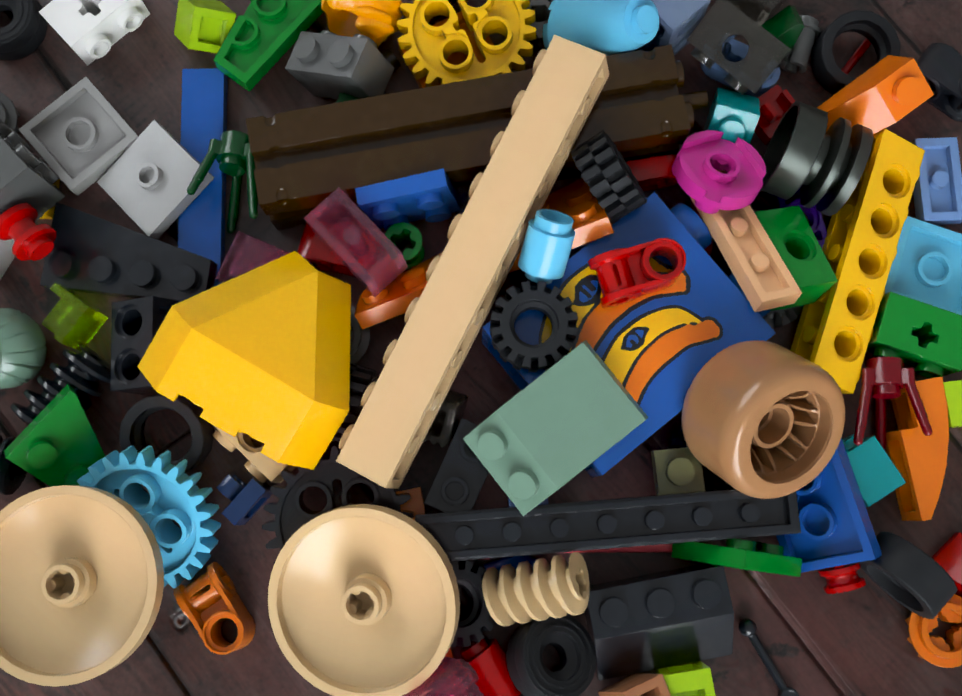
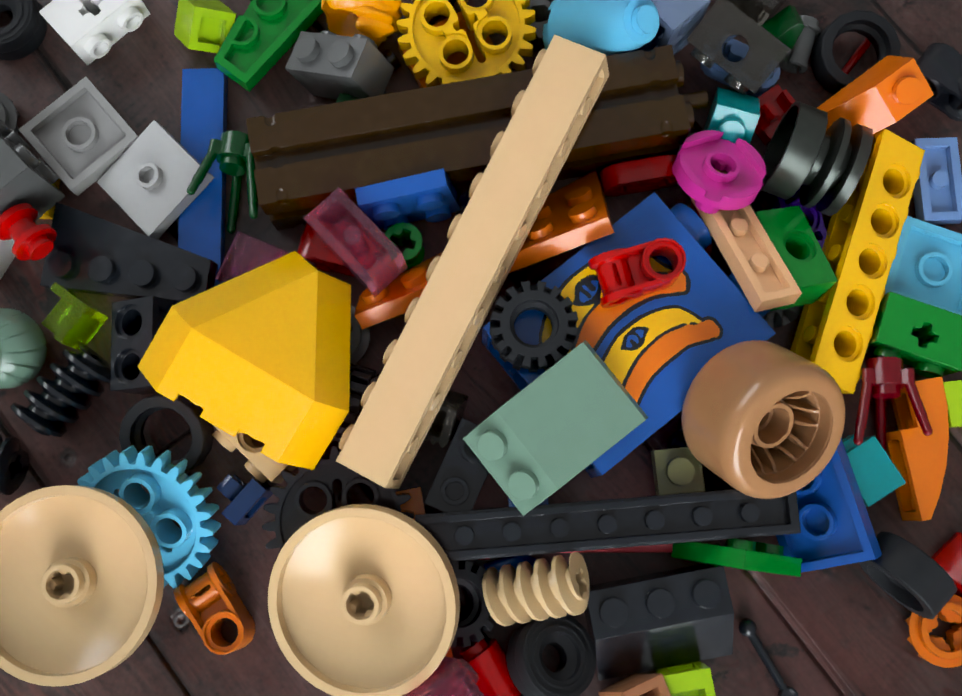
(57, 442): green wing -> none
(547, 246): medium azure brick -> none
(608, 176): black tyre -> none
(842, 578): red bush -> none

